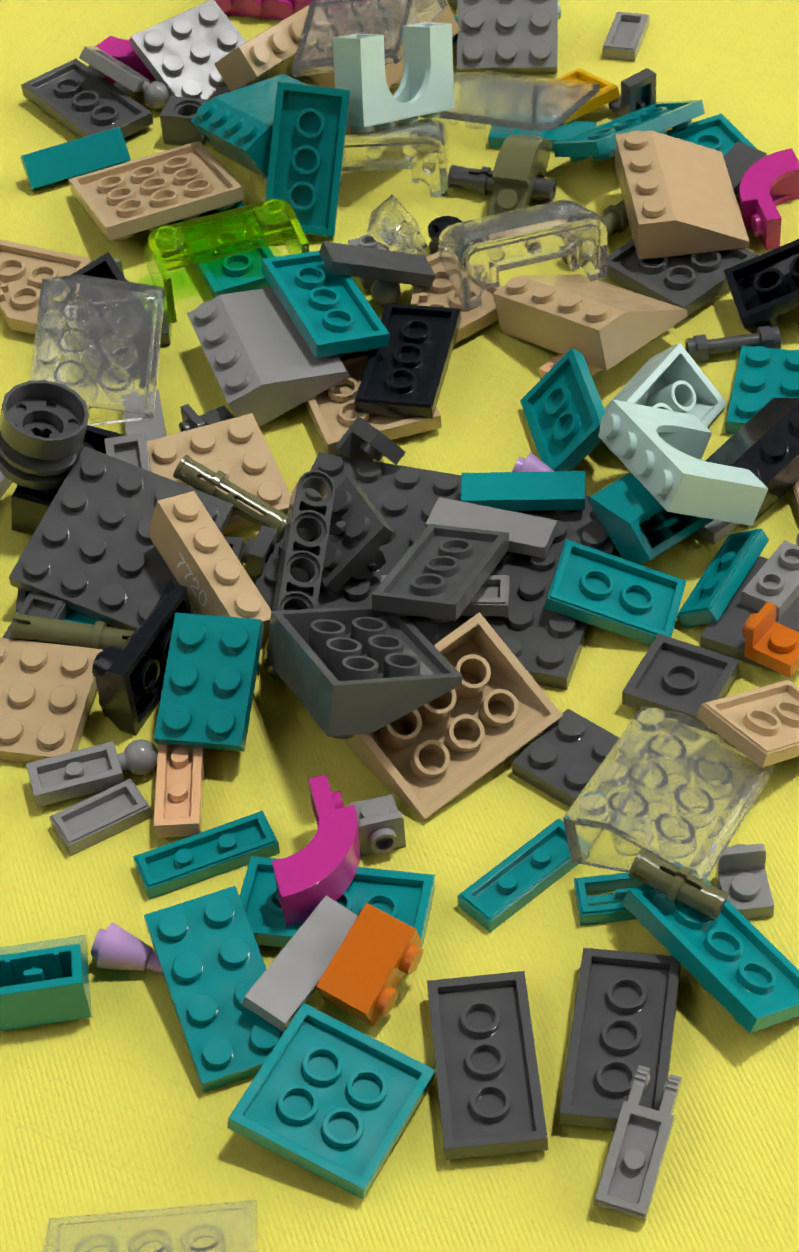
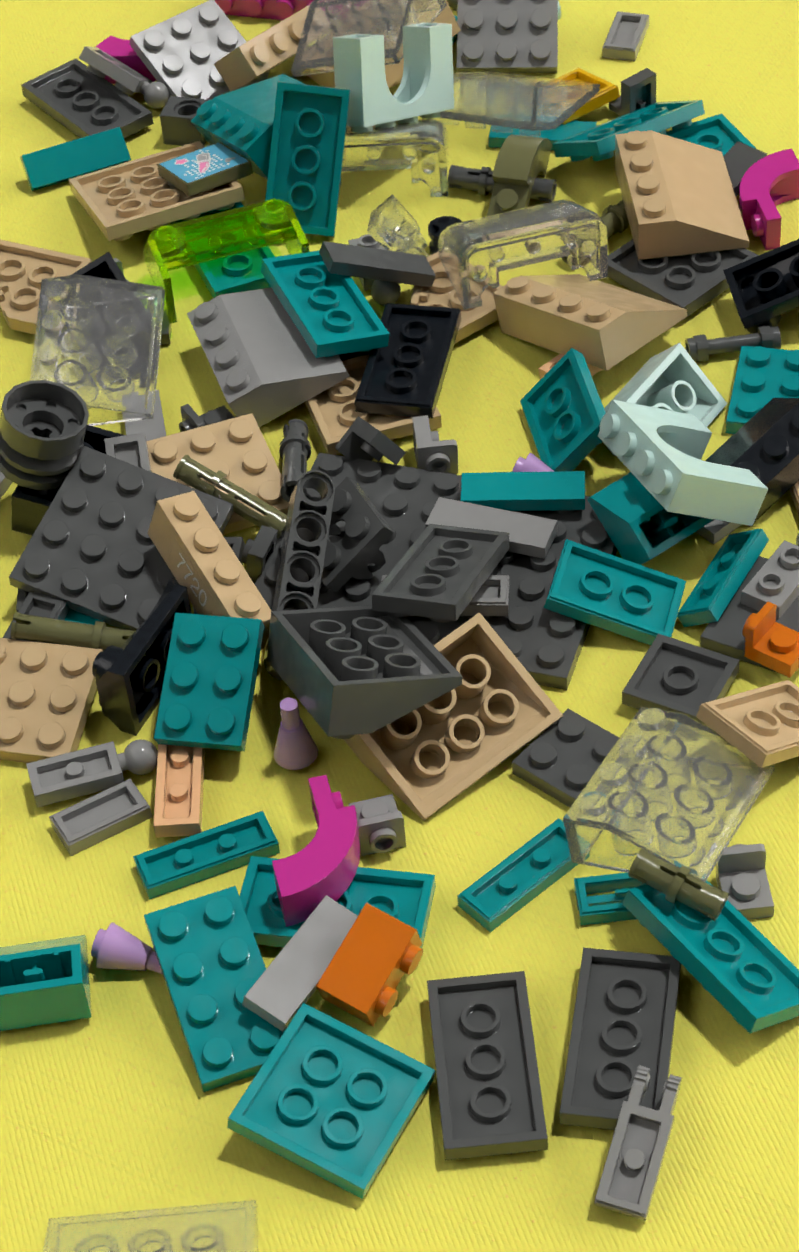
(205, 169): none -> tile
(294, 743): none -> lavender cone
(295, 452): none -> dark grey pin
(430, 452): none -> light grey bracket

